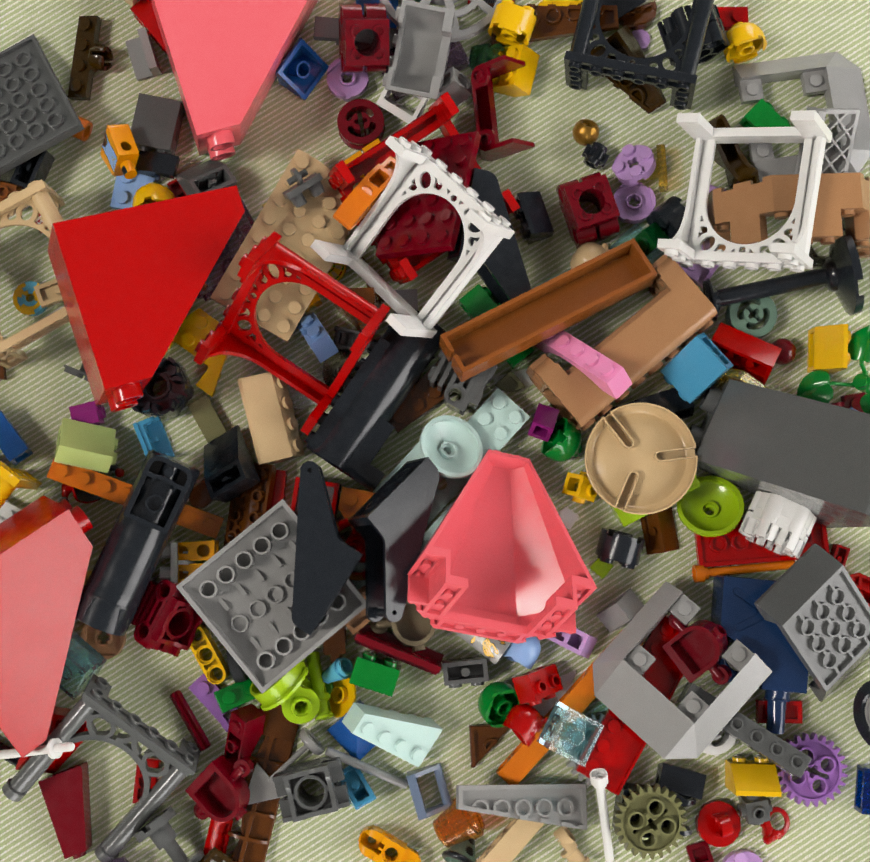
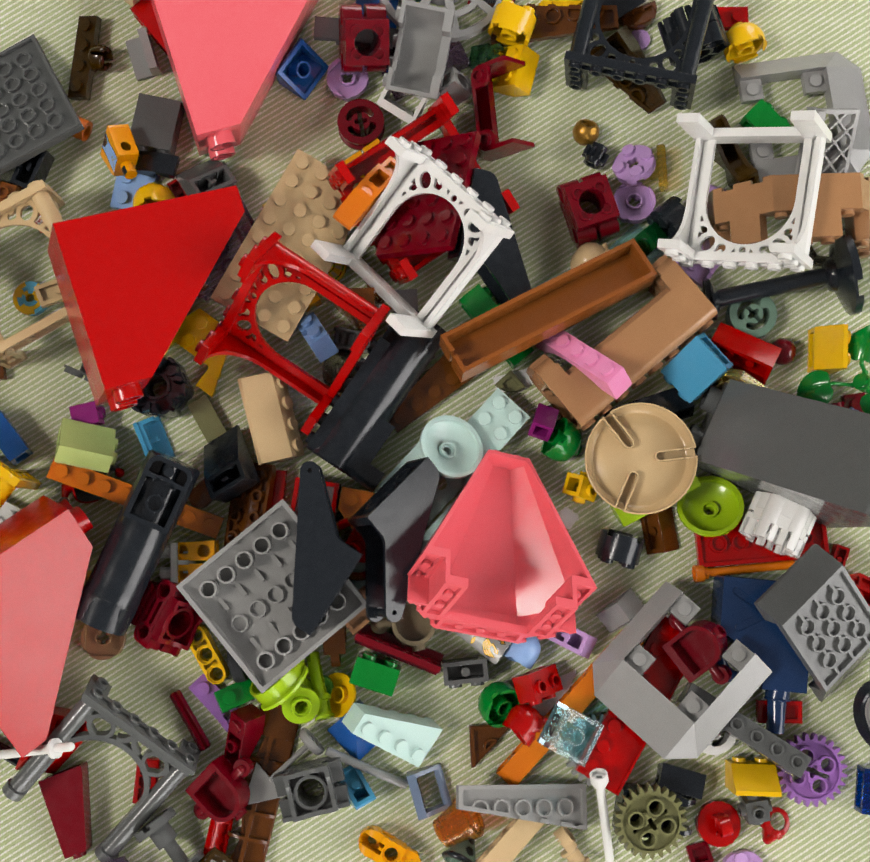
(80, 665): clear light blue brick -> none
(312, 183): dark grey hips -> none
(338, 670): medium azure cone -> none
(469, 390): dark grey piece -> none
(533, 217): black slope -> none
(601, 568): lime sticker -> none

